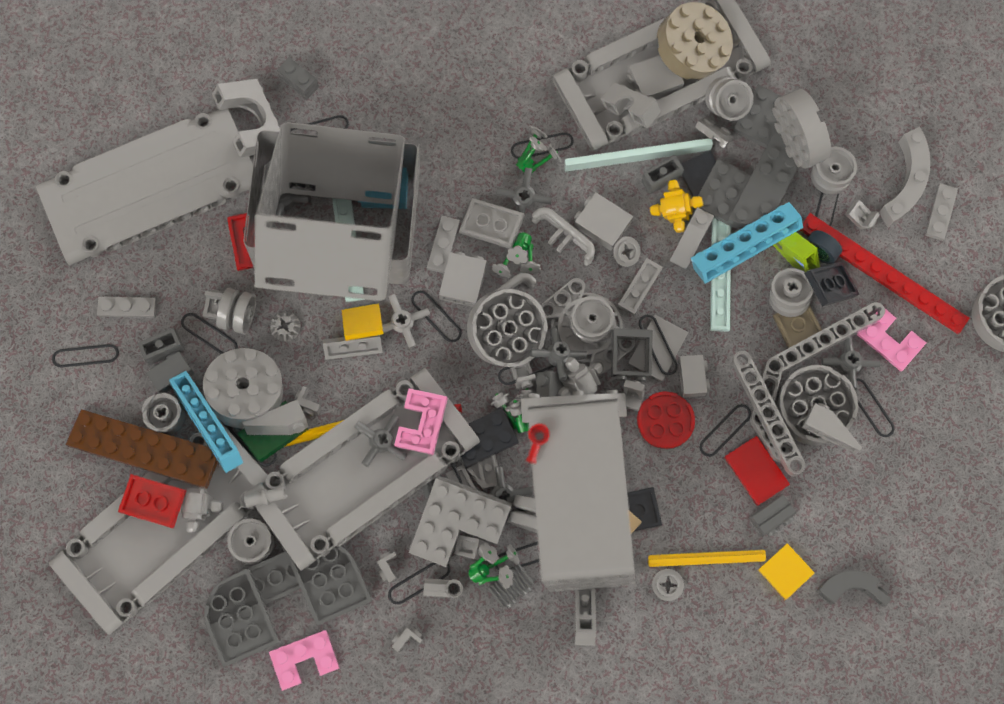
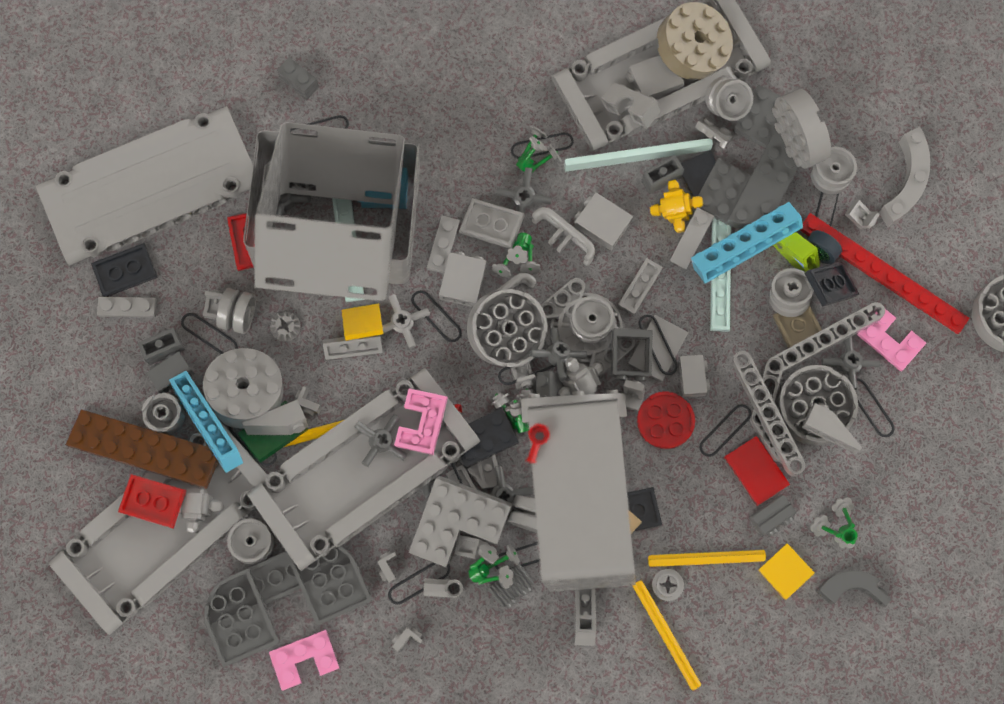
(85, 363): black piece -> none
(124, 270): none -> black tile
(250, 96): light grey arch -> none
(265, 497): light grey pin -> none
(633, 254): light grey gear -> none
(667, 635): none -> yellow axle
(846, 534): none -> plant
(941, 212): light grey plate -> none

